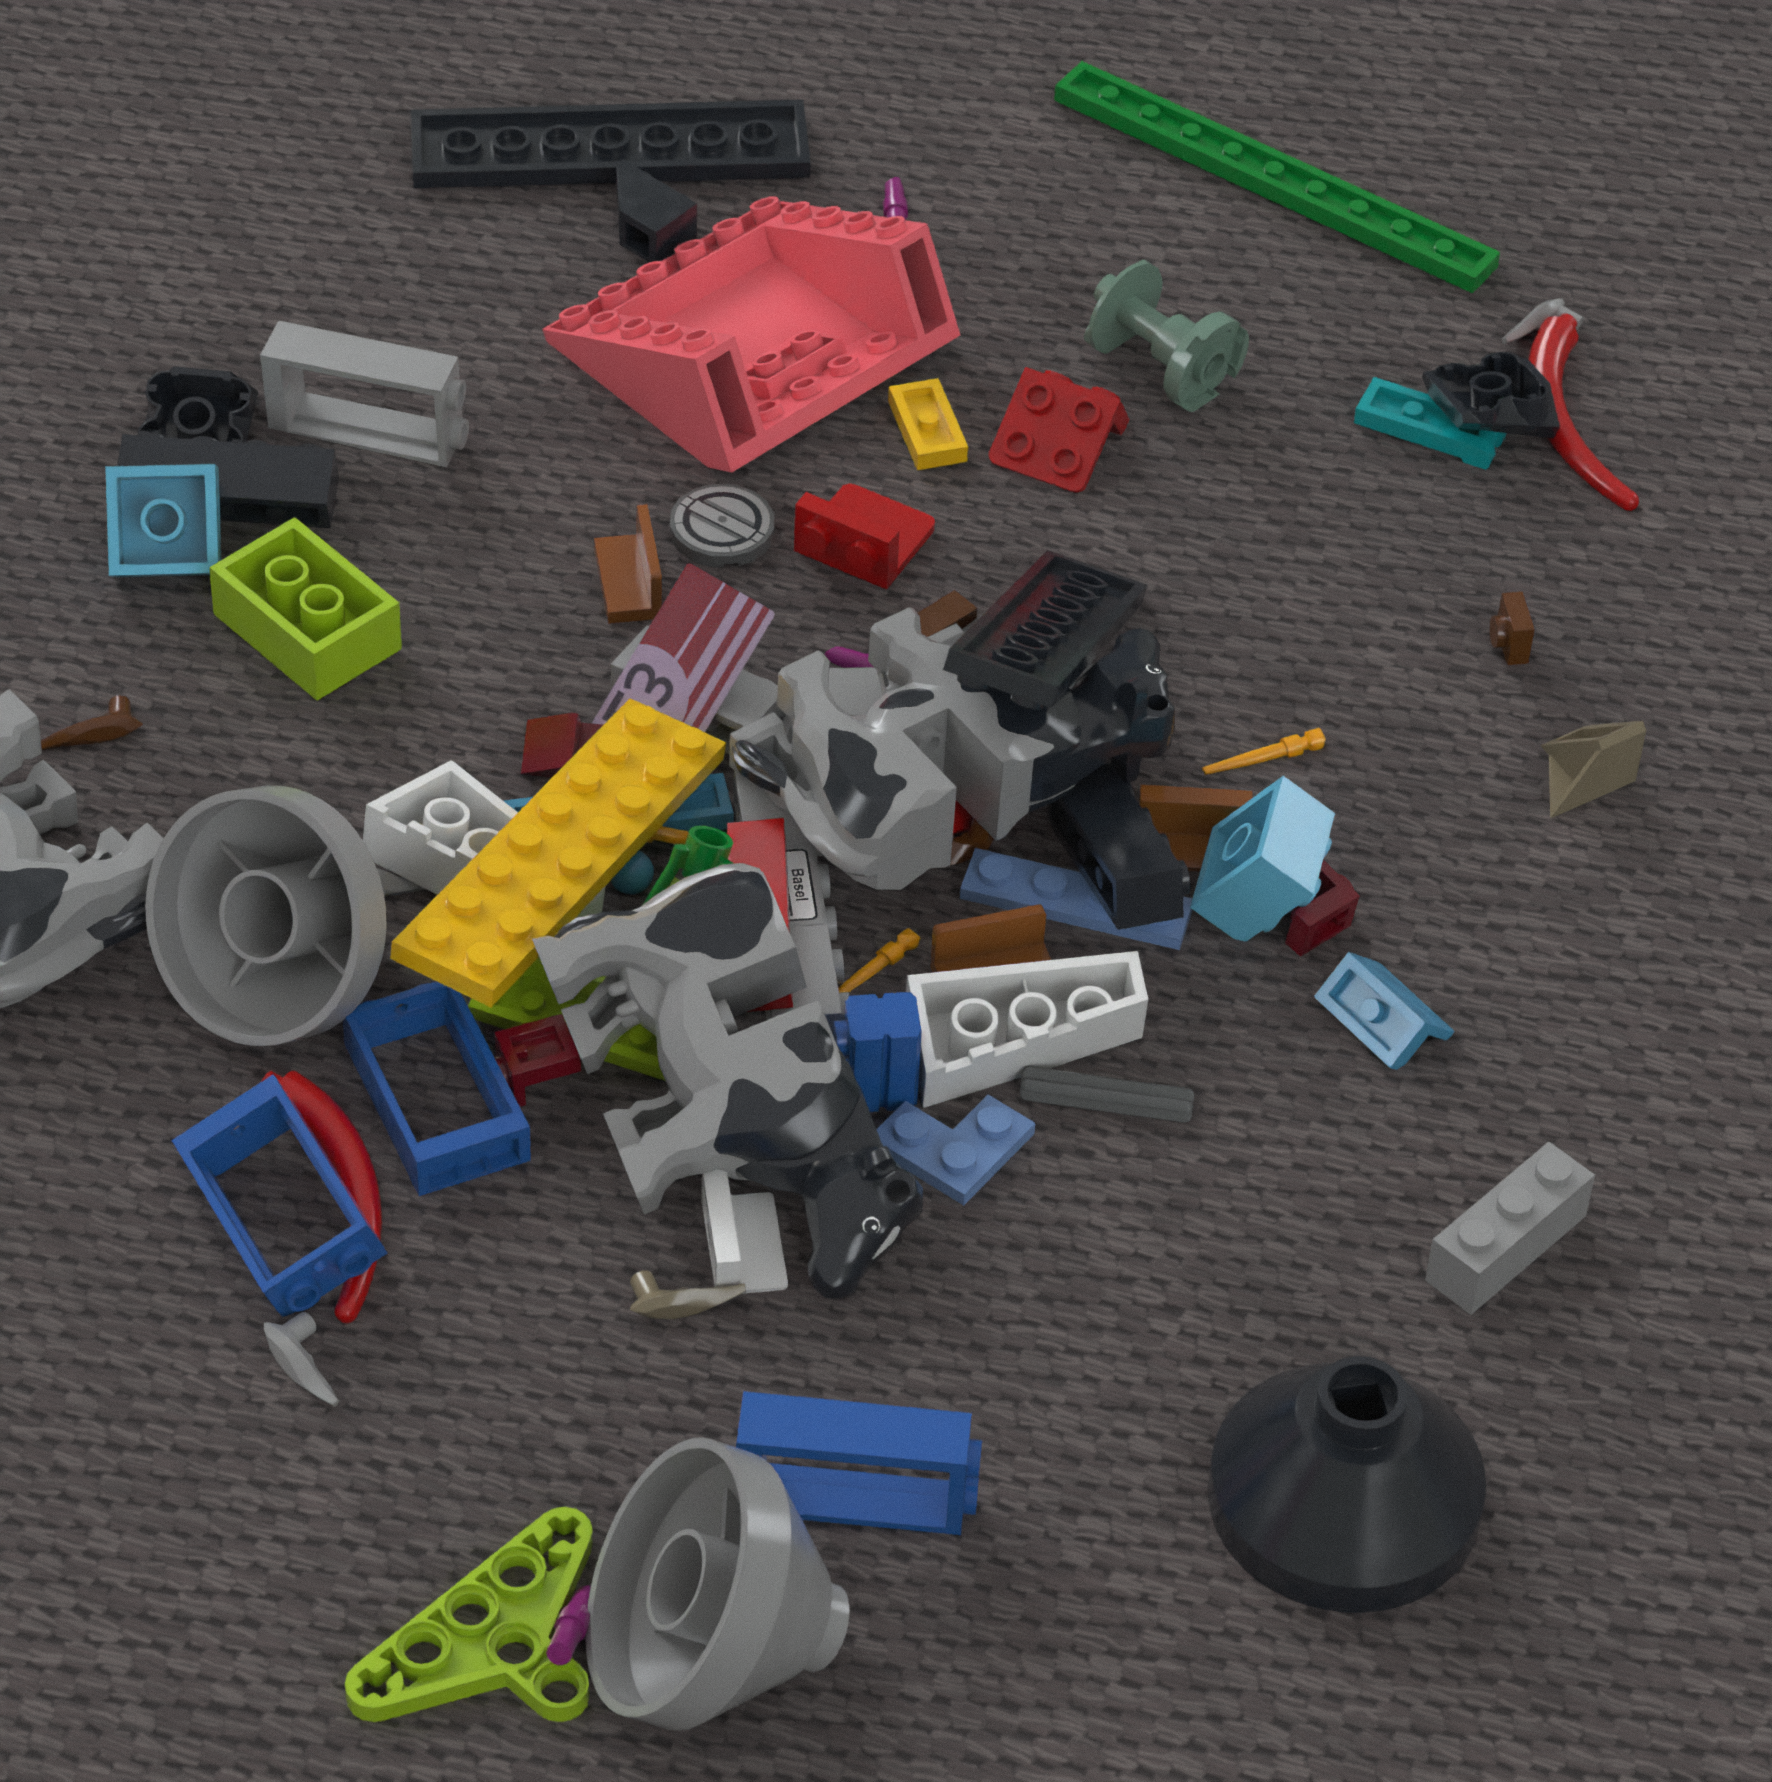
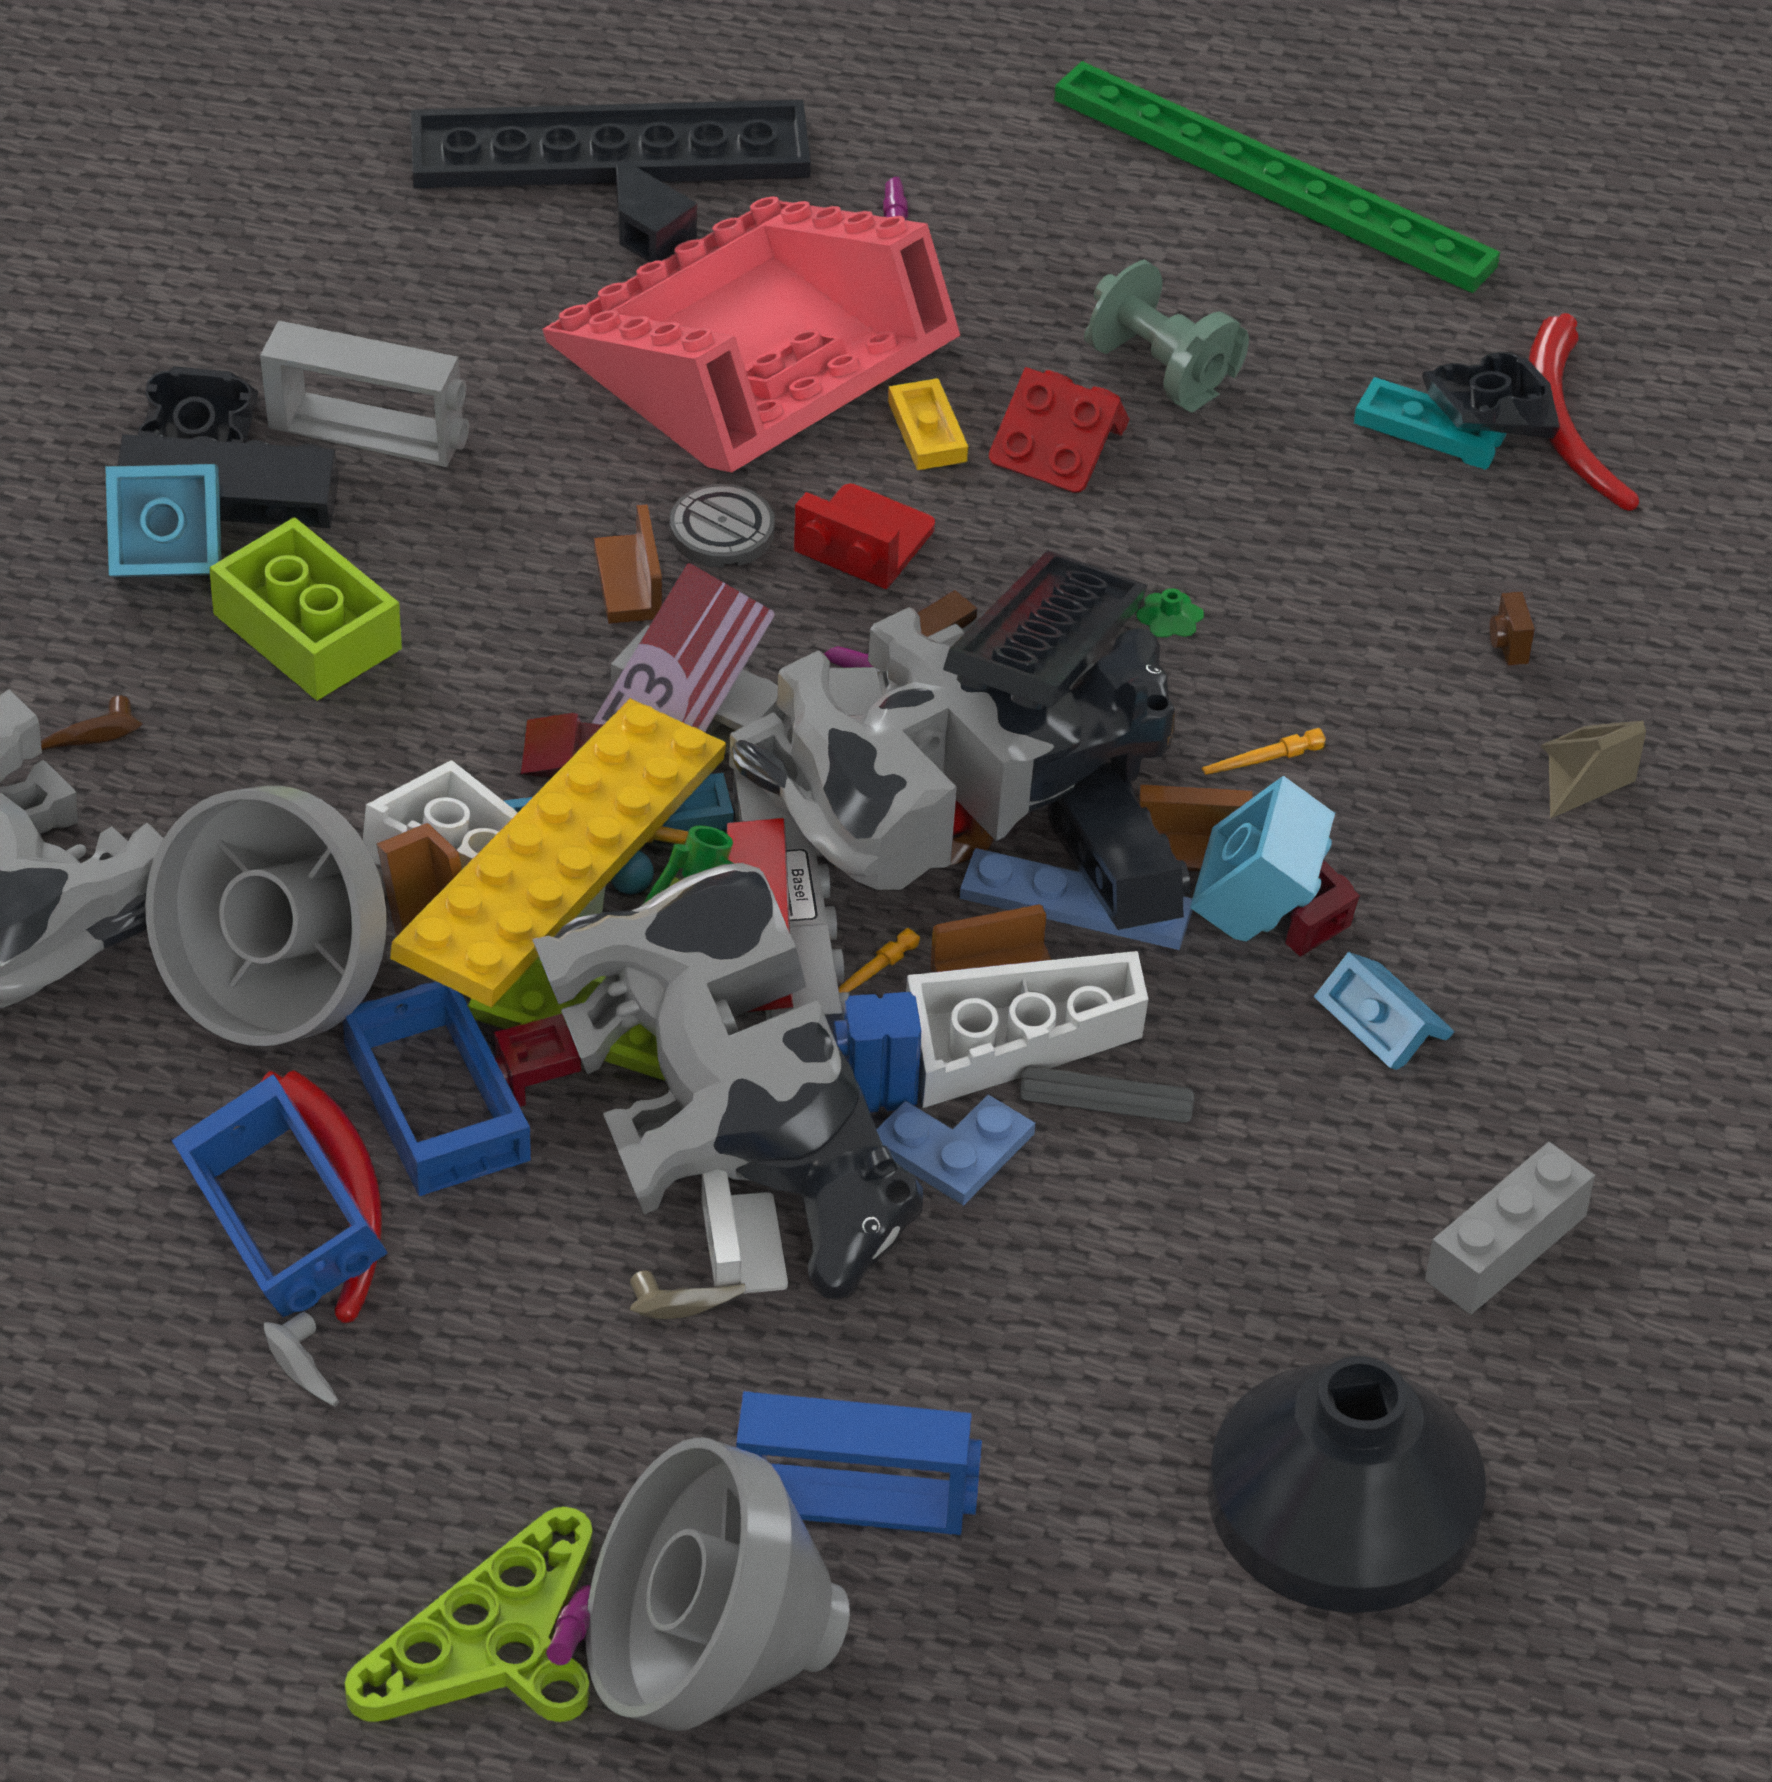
(415, 871): none -> dark orange panel
(1170, 614): none -> green plant
(1535, 318): light grey bar -> none

